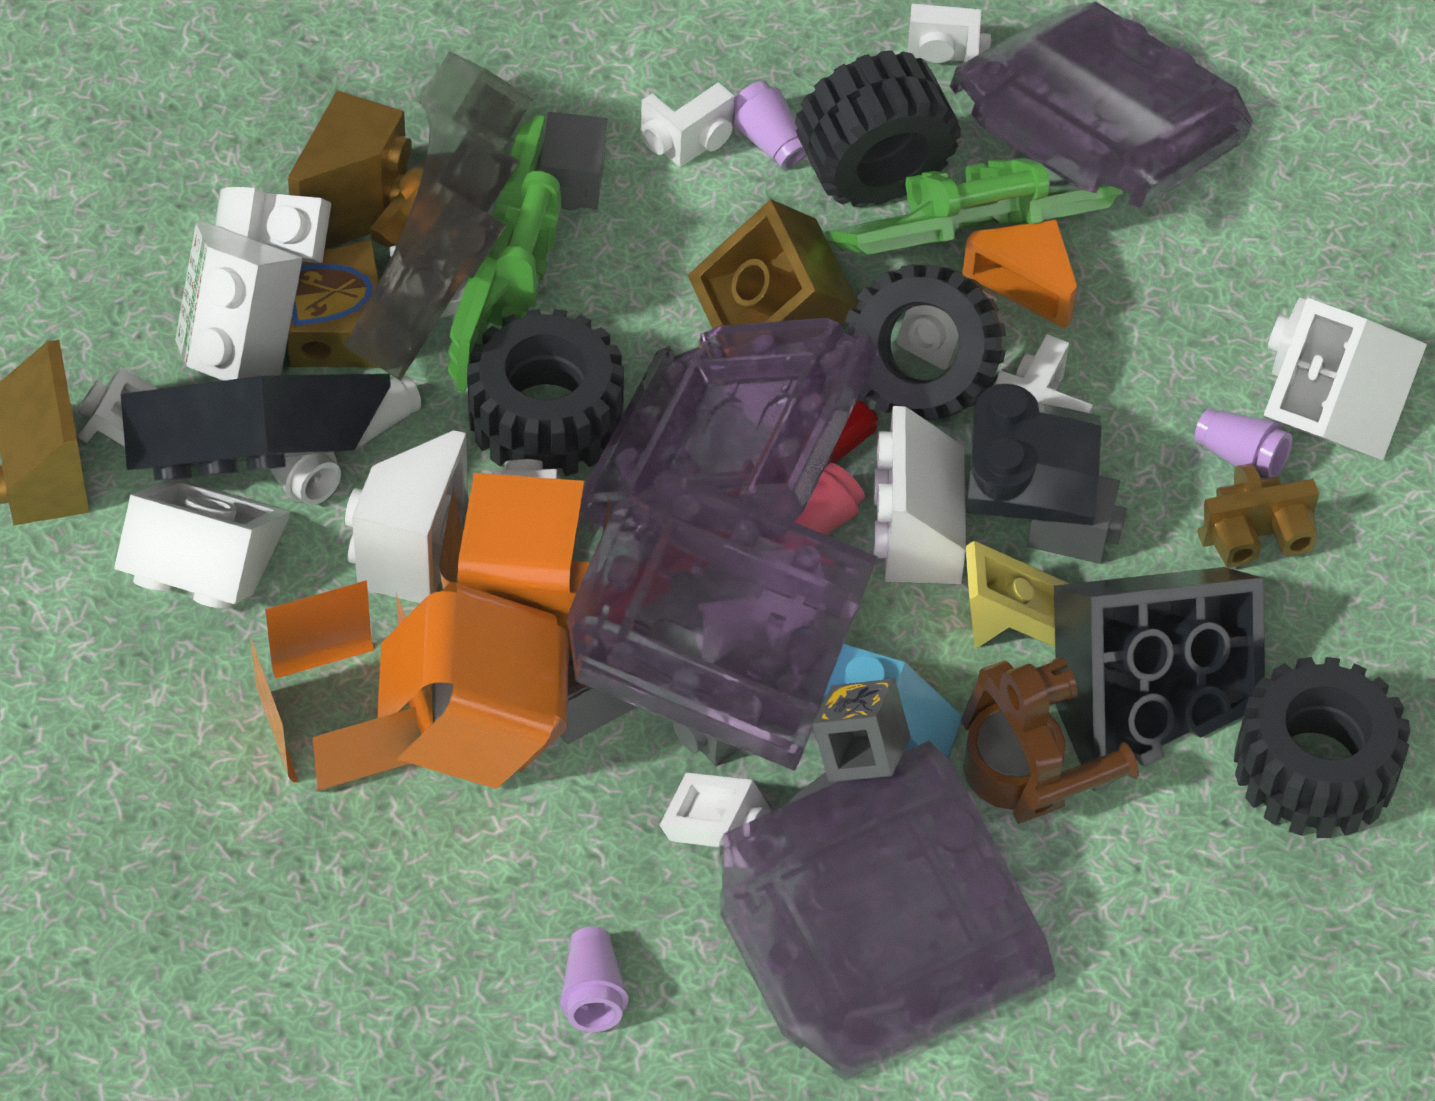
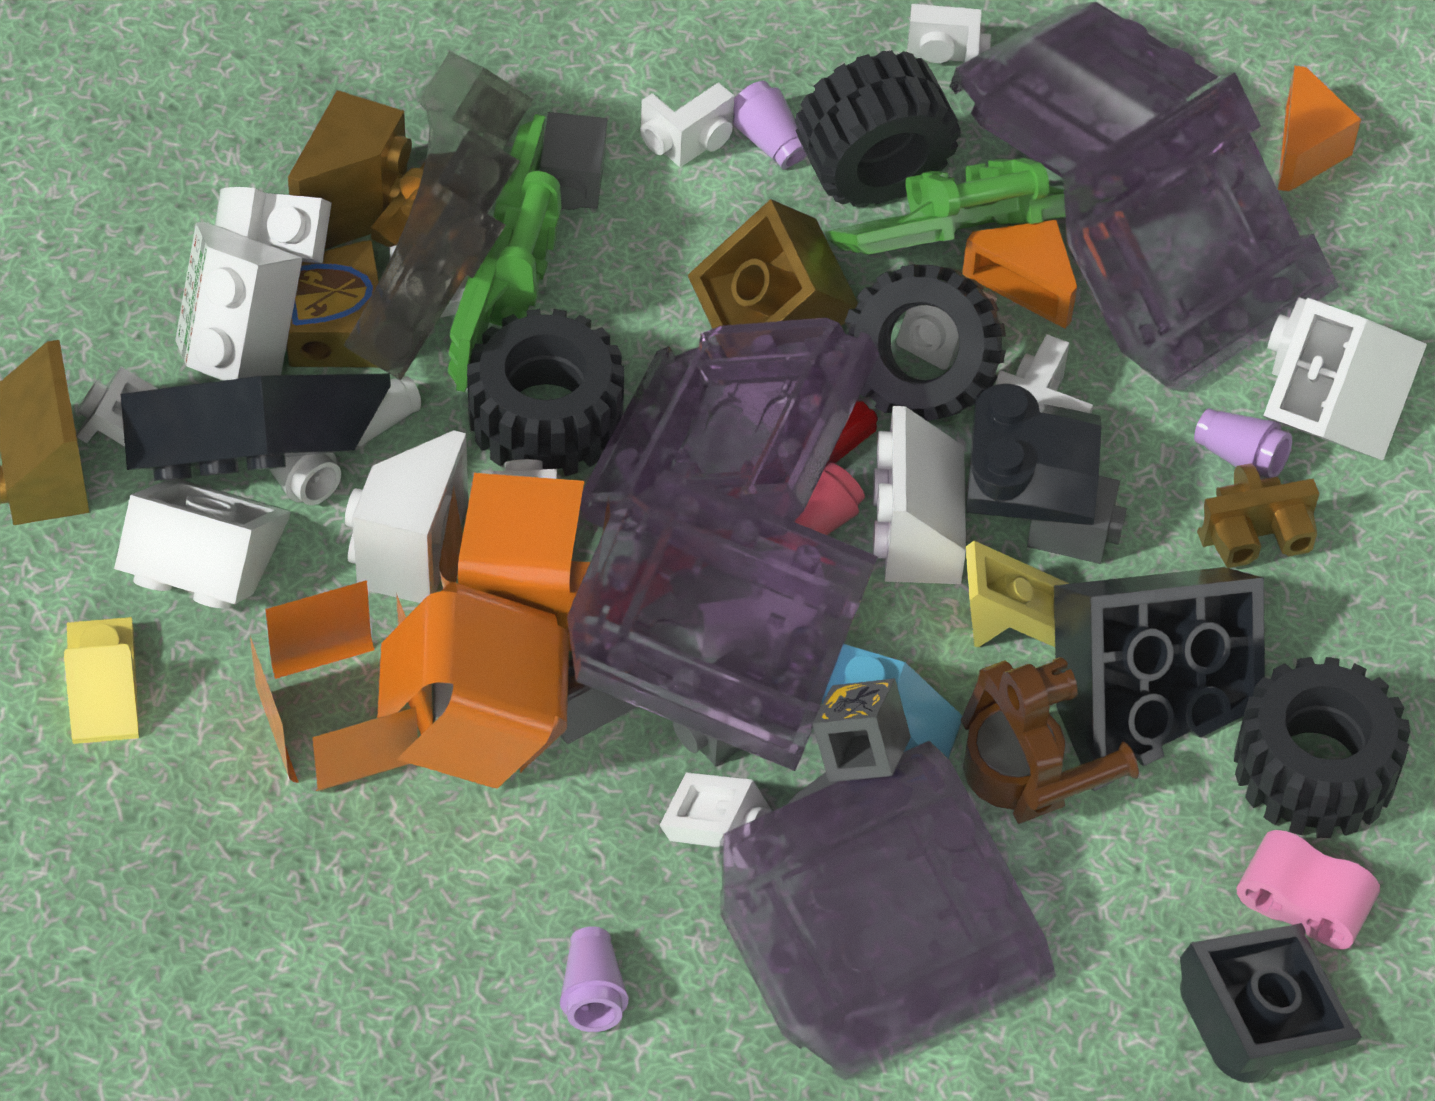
(101, 680): none -> light yellow slope
(1189, 237): none -> clear purple wedge
(1262, 1001): none -> black slope
(1303, 886): none -> bright pink axle
(1316, 130): none -> orange slope

